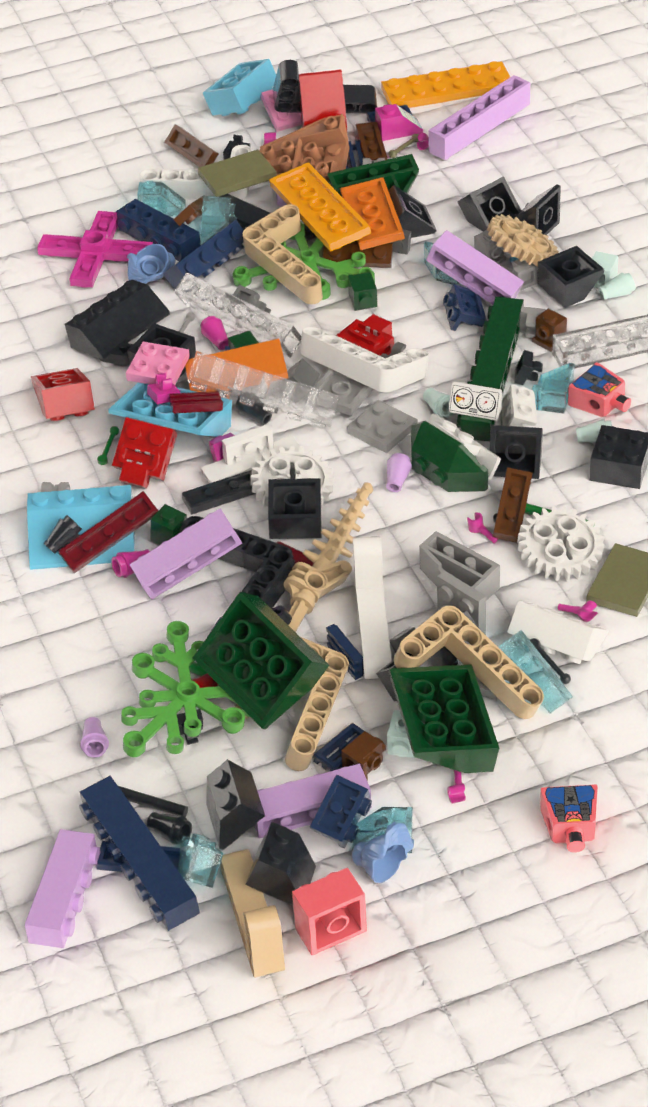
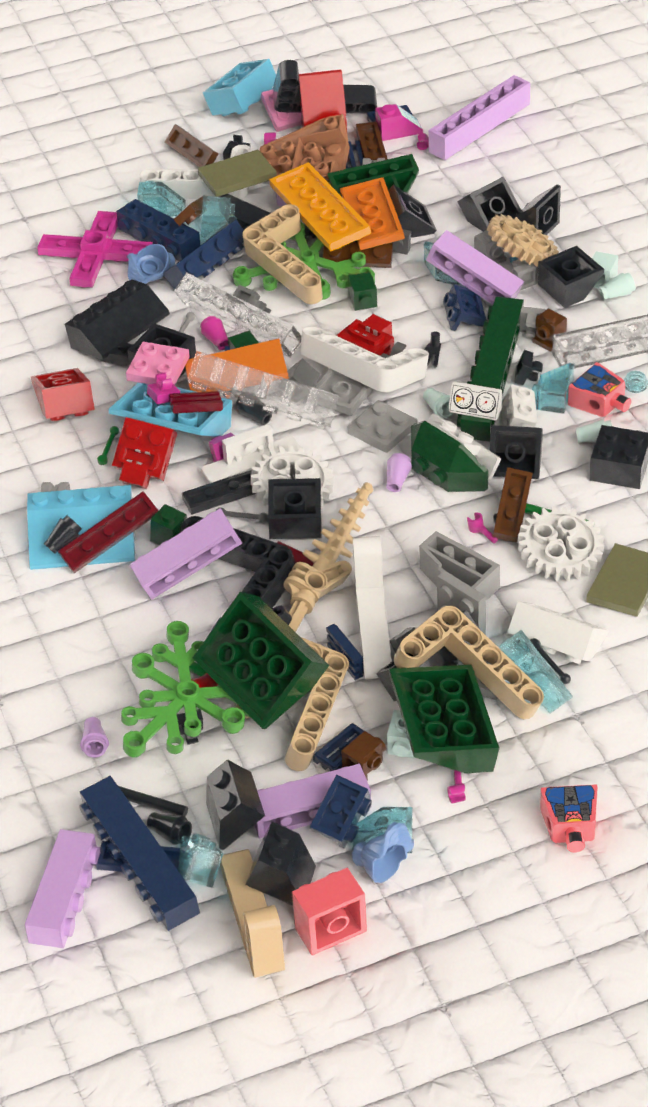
(122, 562): dark pink cone -> none
(263, 517): none -> dark grey hinge
(393, 153): olive hinge -> none
(434, 347): none -> black piece
(444, 85): light orange plate -> none
(585, 612): dark pink hand -> none
(636, 382): none -> clear light blue plate

